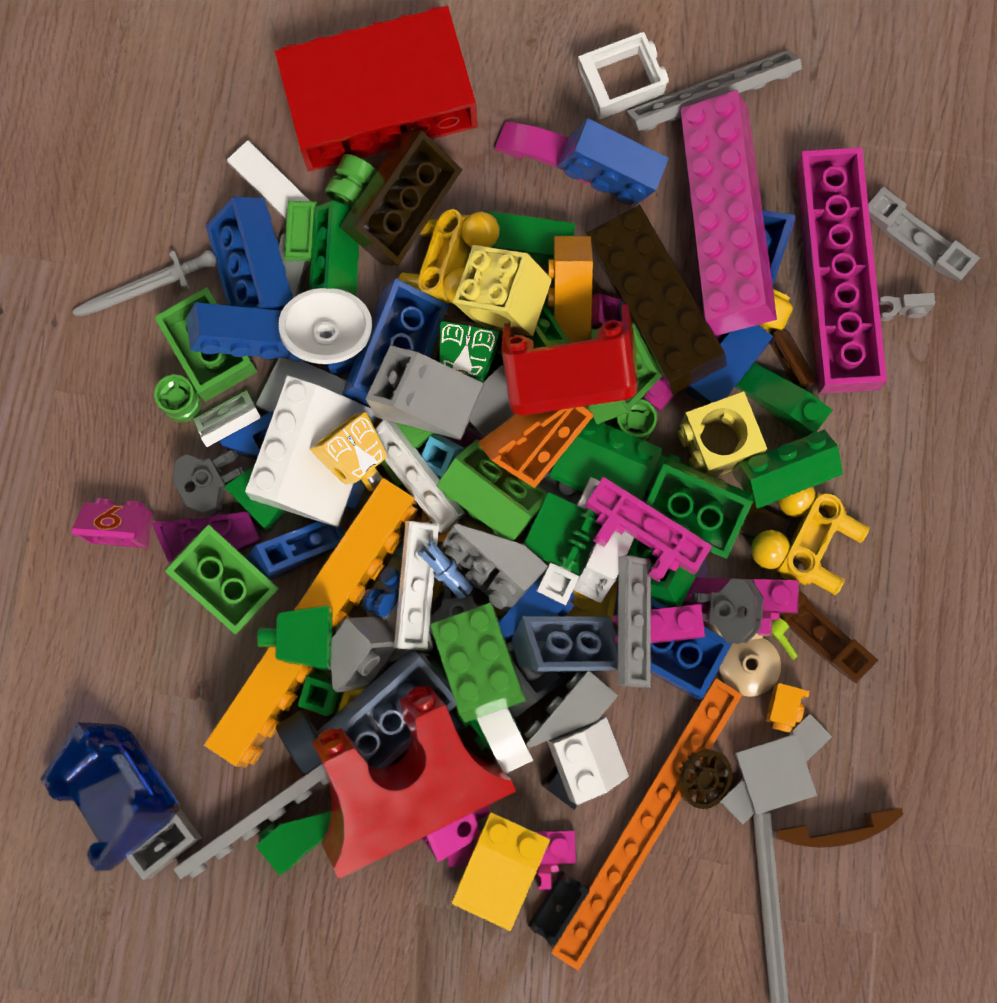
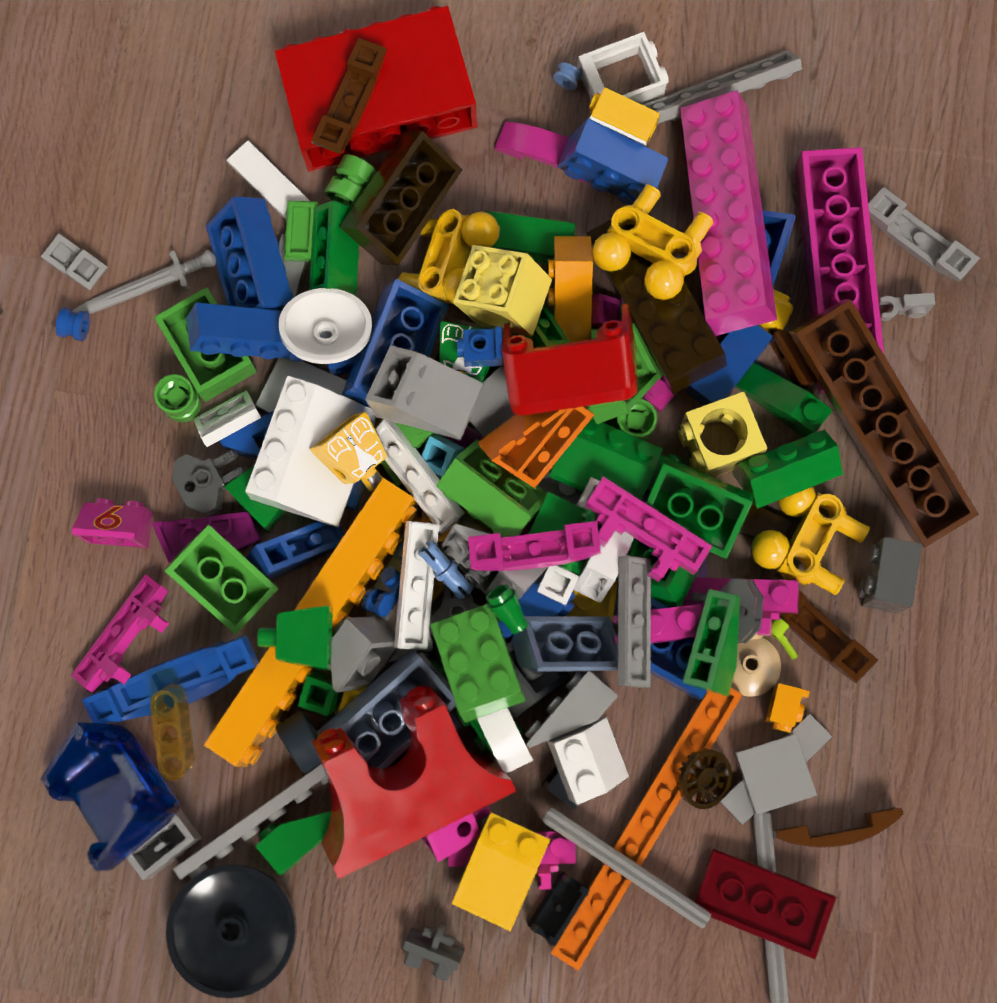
(72, 324): none -> blue wheel
(74, 262): none -> light grey slope
(107, 652): none -> dark pink hinge
(165, 744): none -> clear yellow beam
(196, 671): none -> blue piece
(231, 931): none -> black dish
(352, 97): none -> reddish brown slope
(435, 947): none -> dark grey hips
(489, 355): none -> blue brick
(507, 608): none -> green cone
(534, 550): none -> dark pink slope
(567, 76): none -> medium blue bush
(624, 116): none -> yellow piece
(627, 867): none -> light grey axle
(653, 242): none -> yellow piece
(715, 645): none -> green slope
(765, 903): none -> dark red tile
(884, 422): none -> reddish brown brick
(893, 575): none -> dark grey brick

